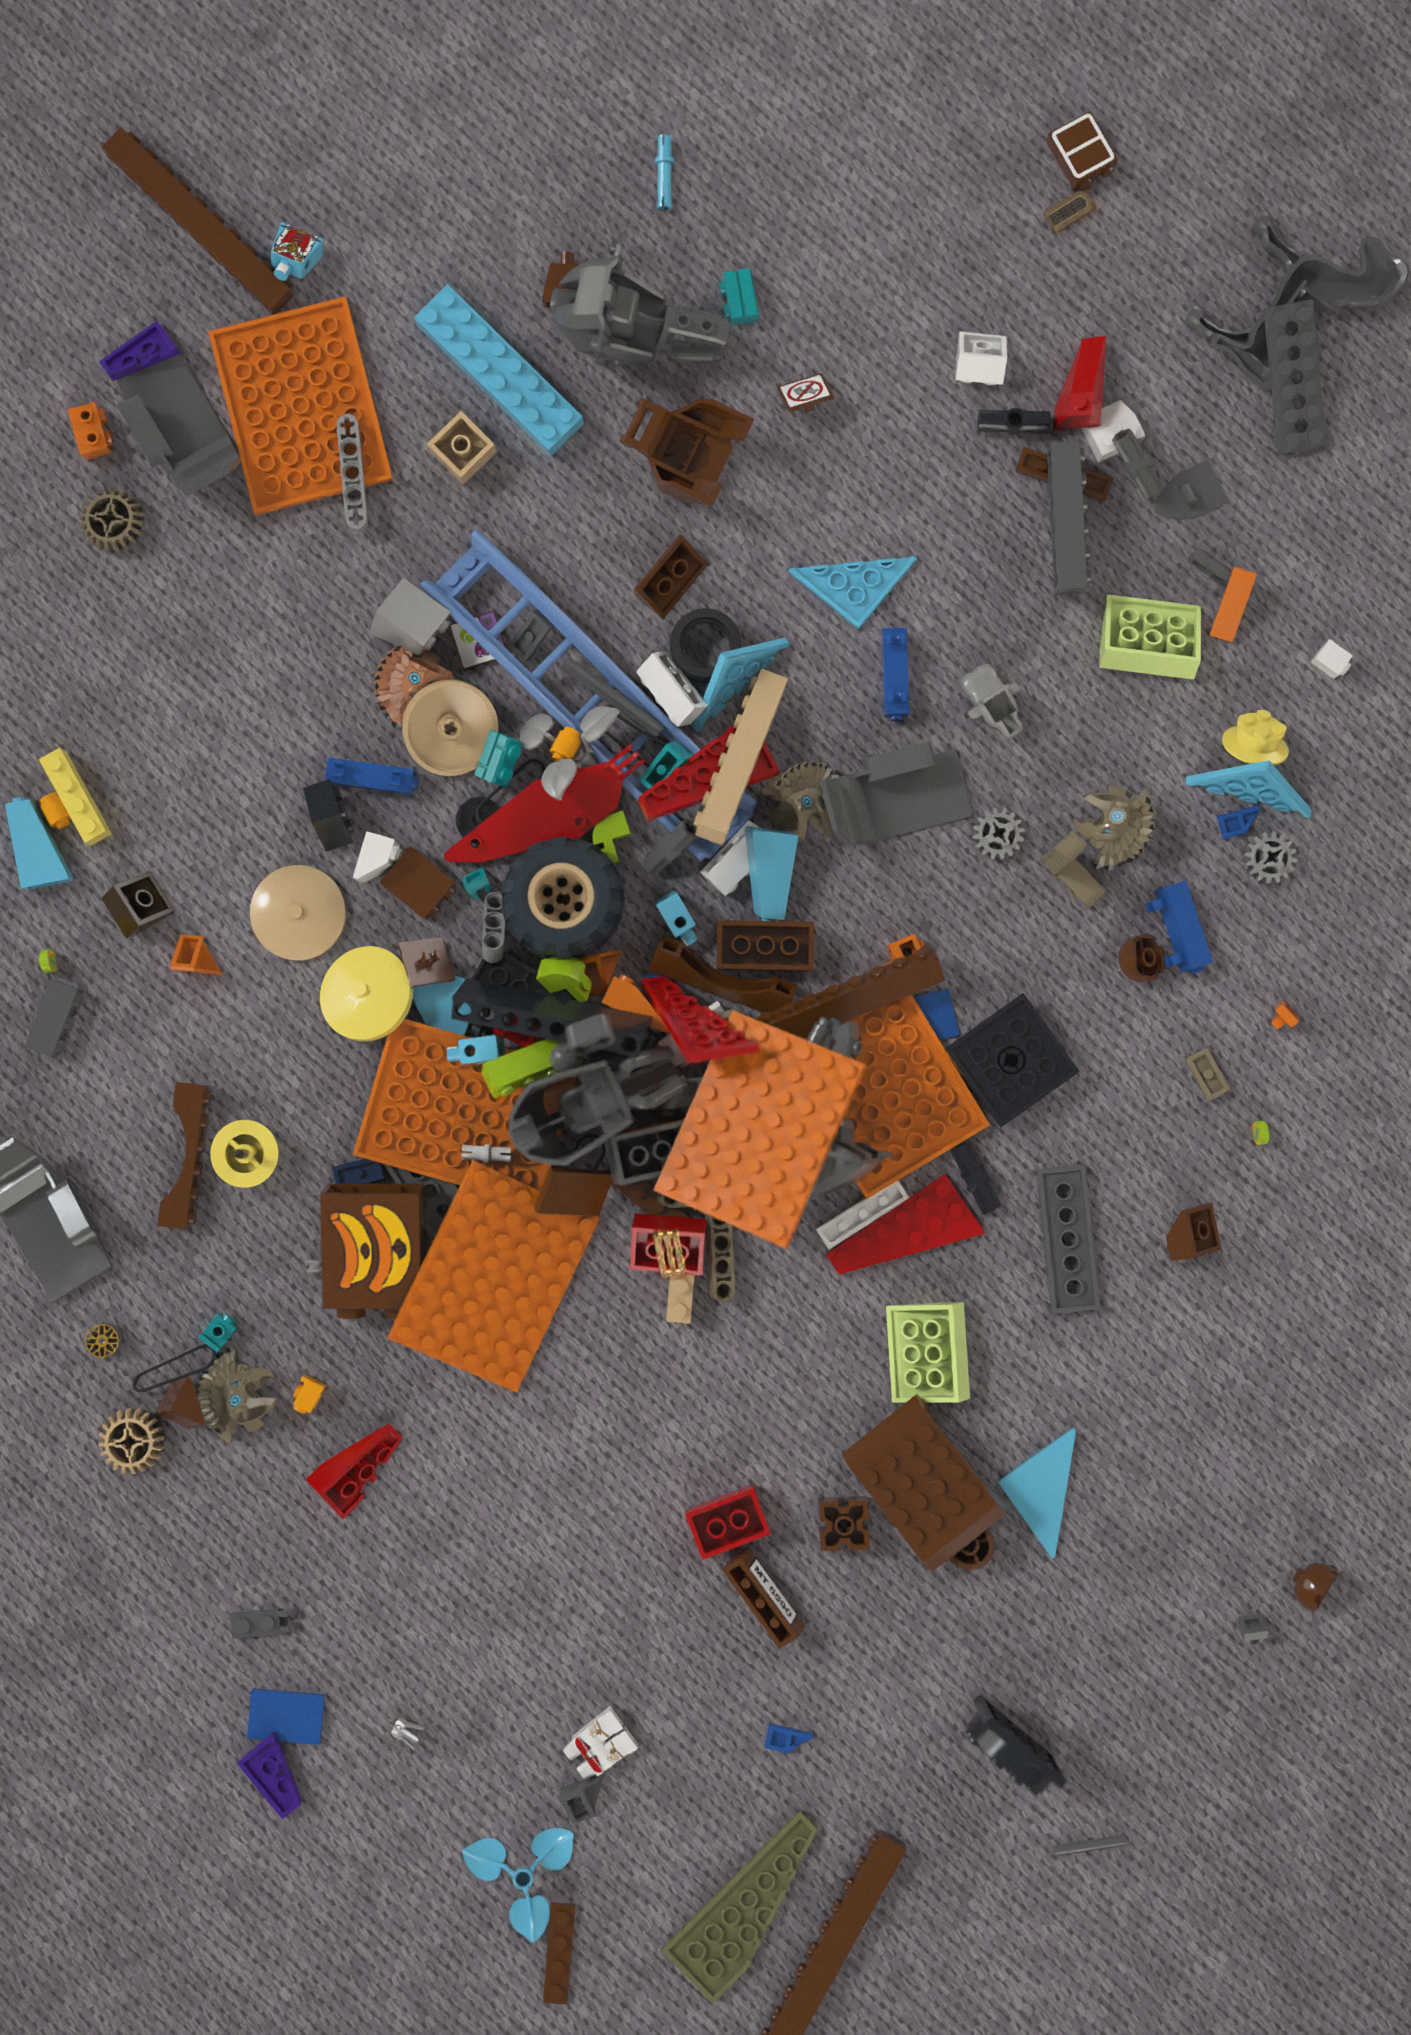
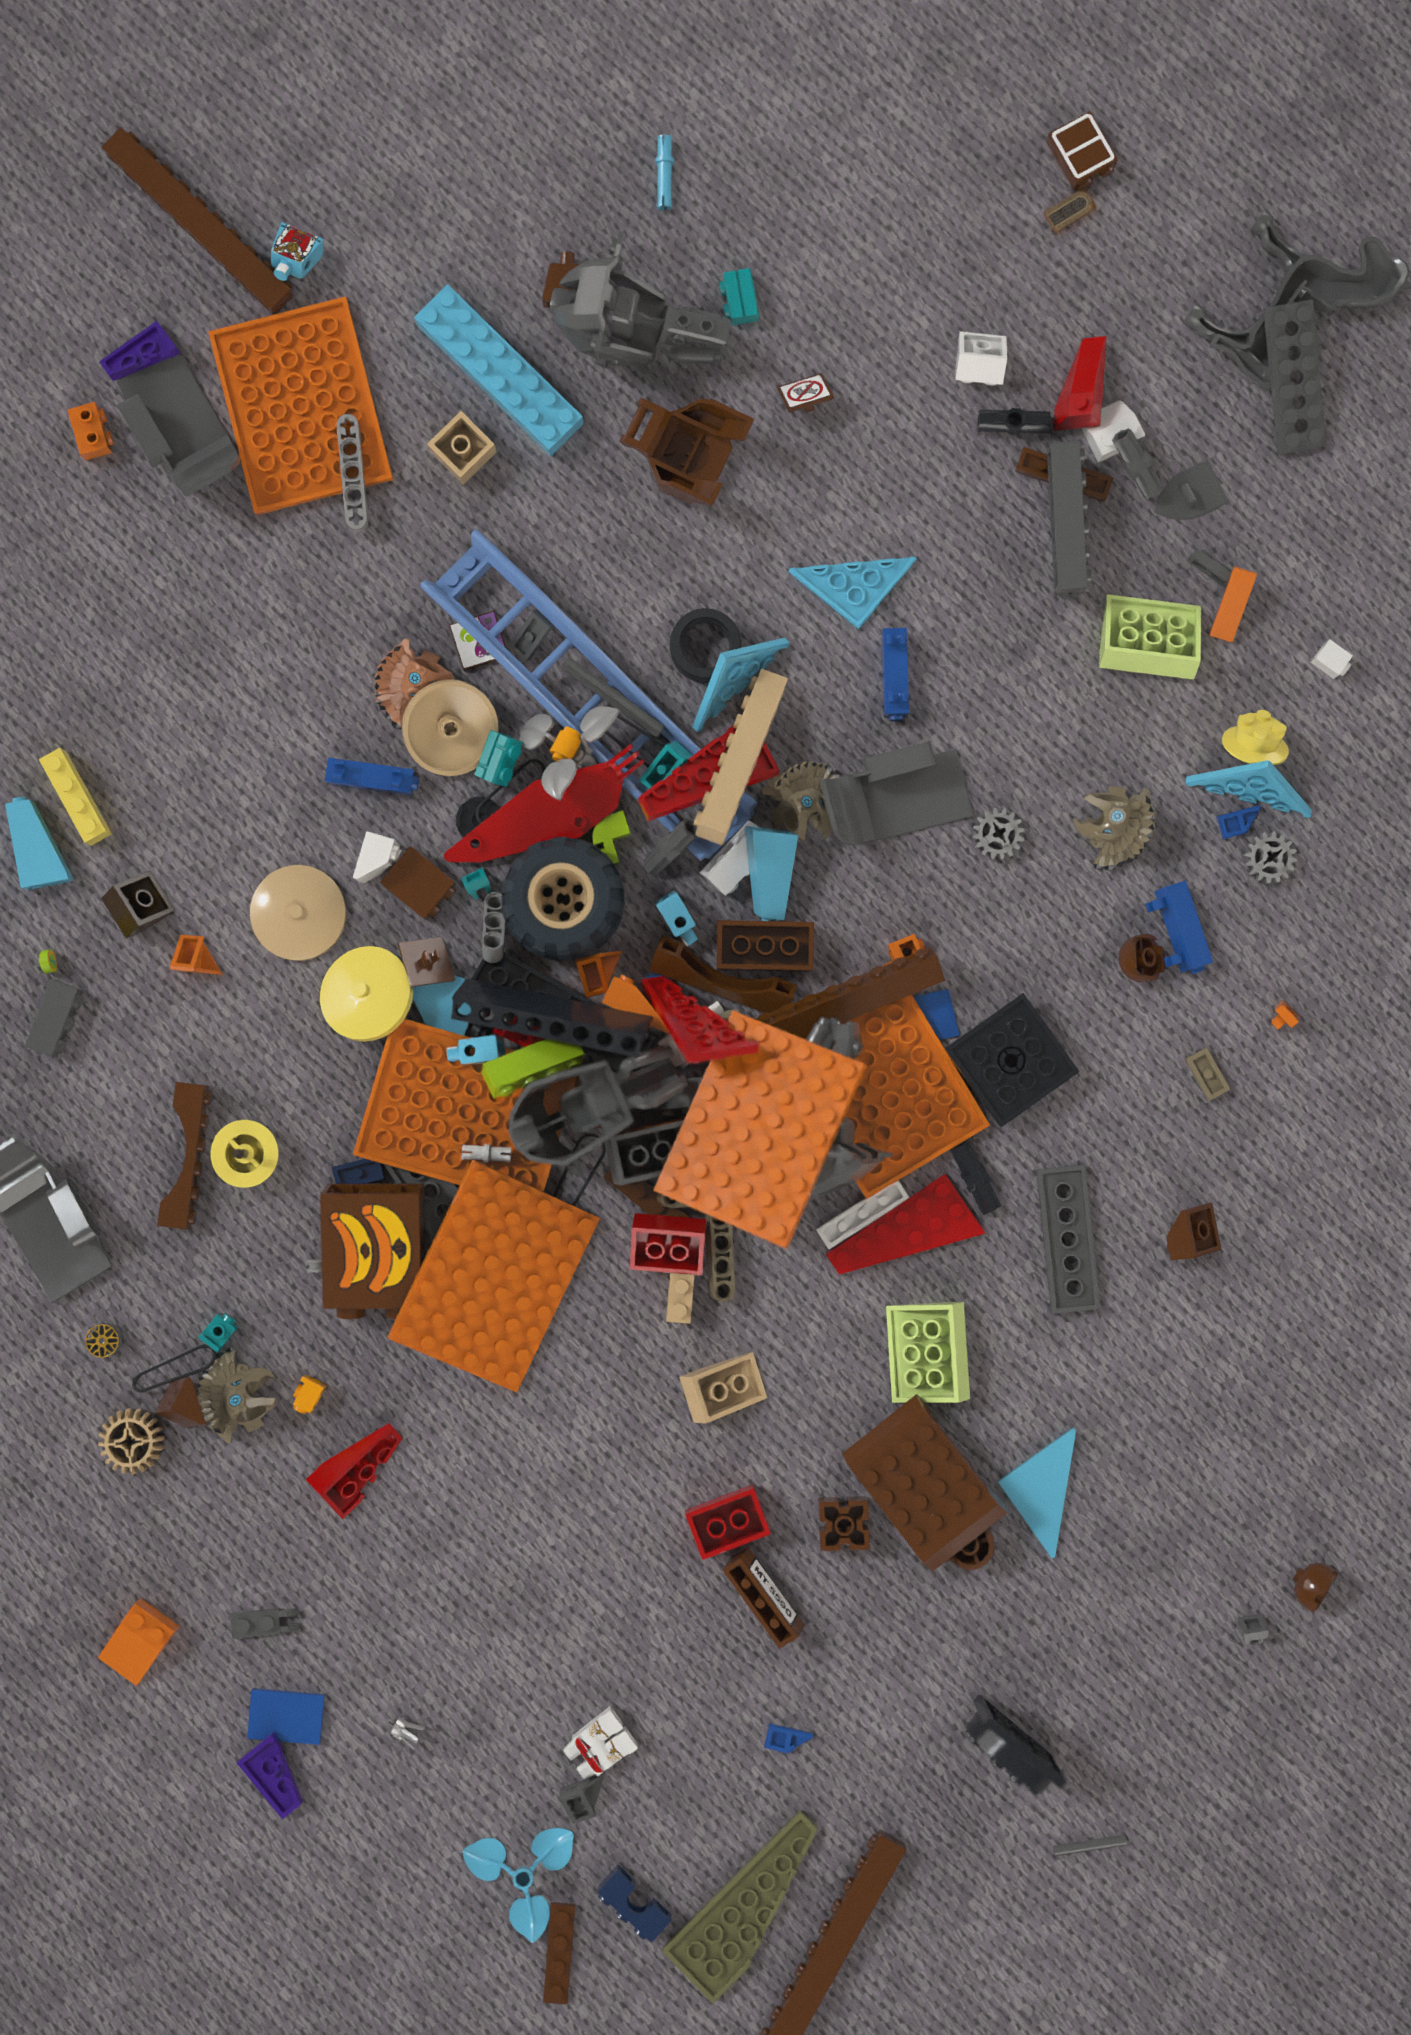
(54, 811): light orange brick -> none
(111, 500): dark tan gear -> none
(138, 1641): none -> orange slope
(328, 815): black brick -> none
(410, 619): light grey slope -> none
(563, 974): lime brick -> none
(573, 1191): reddish brown tile -> none
(582, 1039): dark grey beam -> none
(647, 1920): none -> dark blue arch
(666, 1236): clear yellow tile -> none
(670, 577): reddish brown slope -> none
(671, 688): white brick -> none
(723, 1388): none -> tan slope
(992, 700): light grey piece -> none
(1066, 868): dark tan beam -> none
(1260, 1132): lime tile -> none

